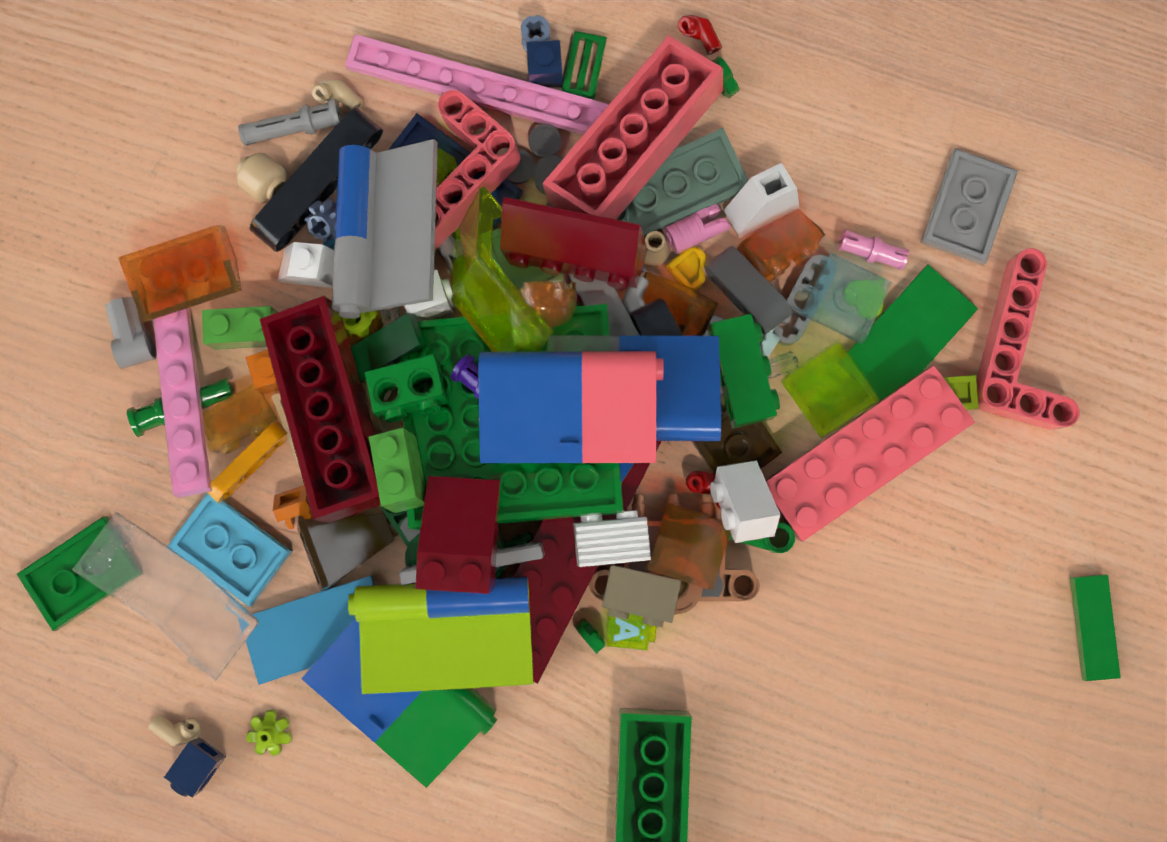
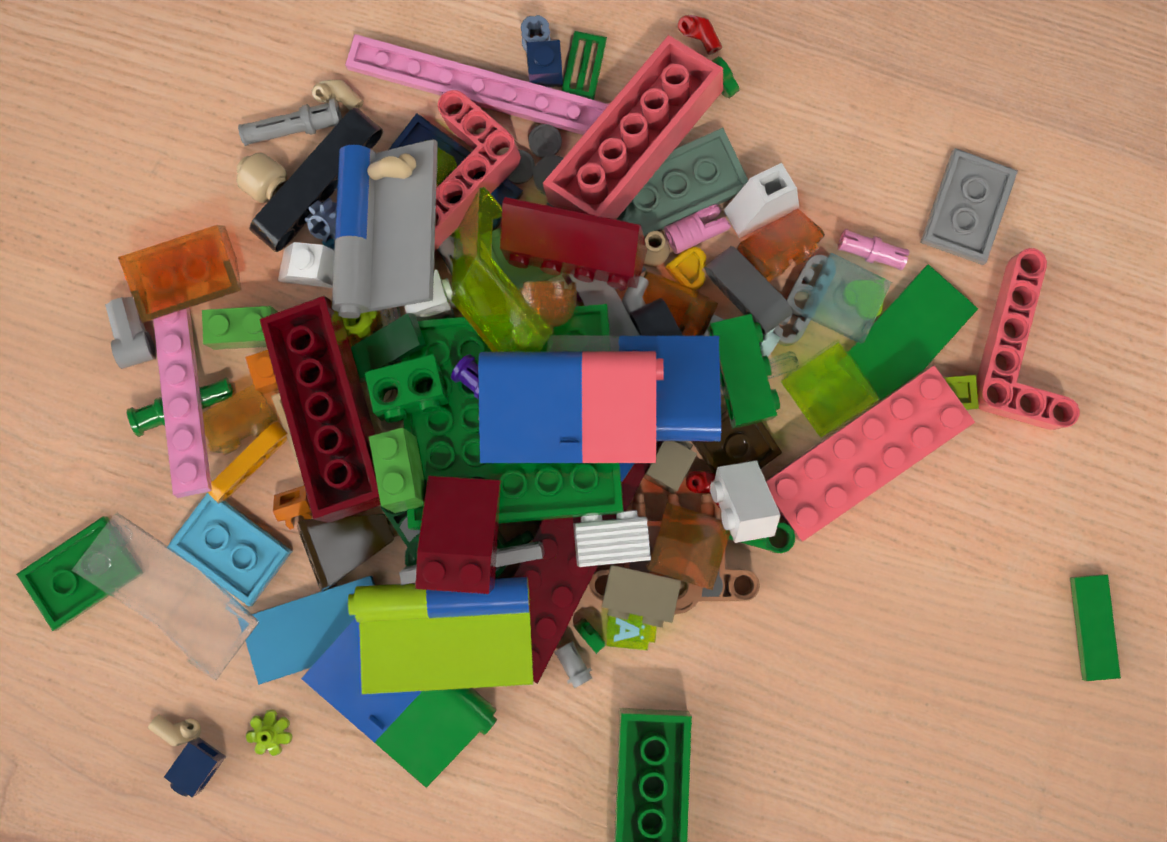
(392, 167): none -> tan arm
(573, 665): none -> light grey pin
(671, 465): none -> dark tan brick

